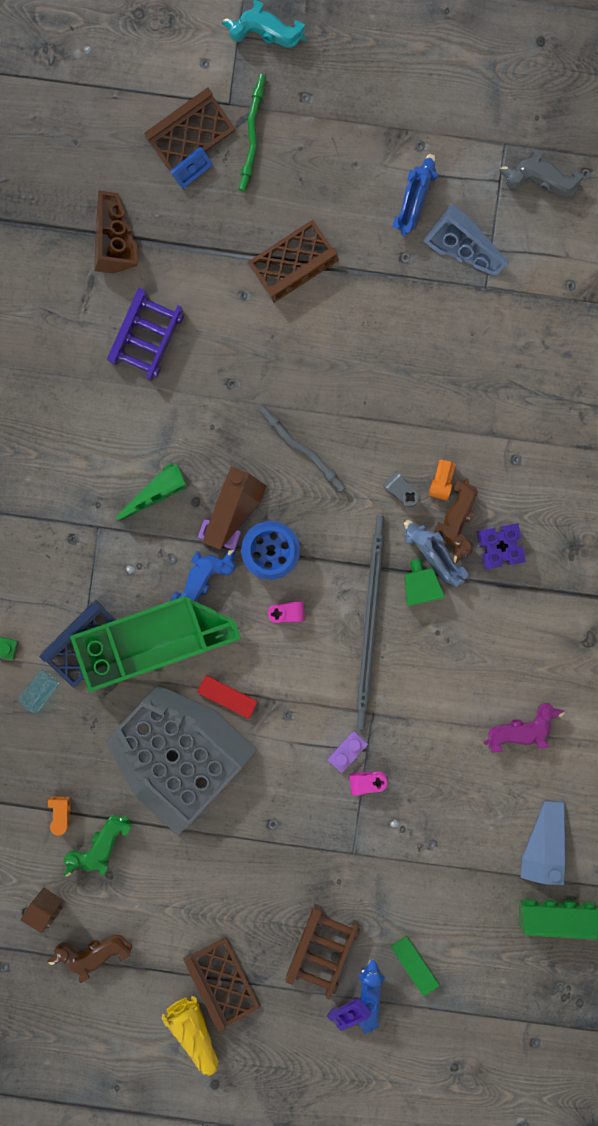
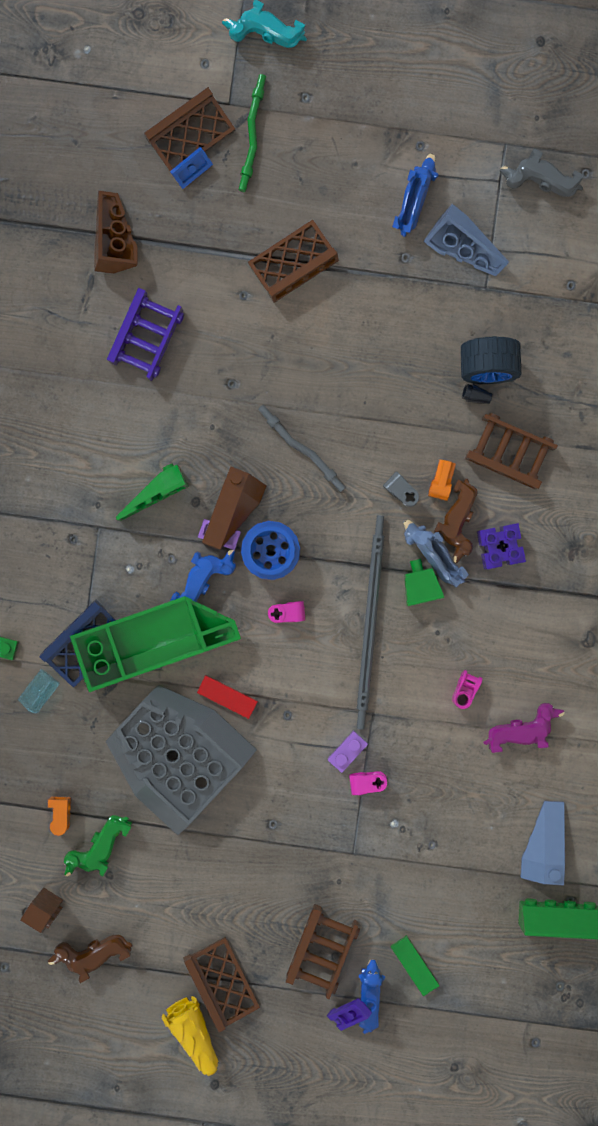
(466, 688): none -> dark pink piece
(476, 394): none -> black cone
(491, 360): none -> black wheel
(495, 463): none -> reddish brown fence

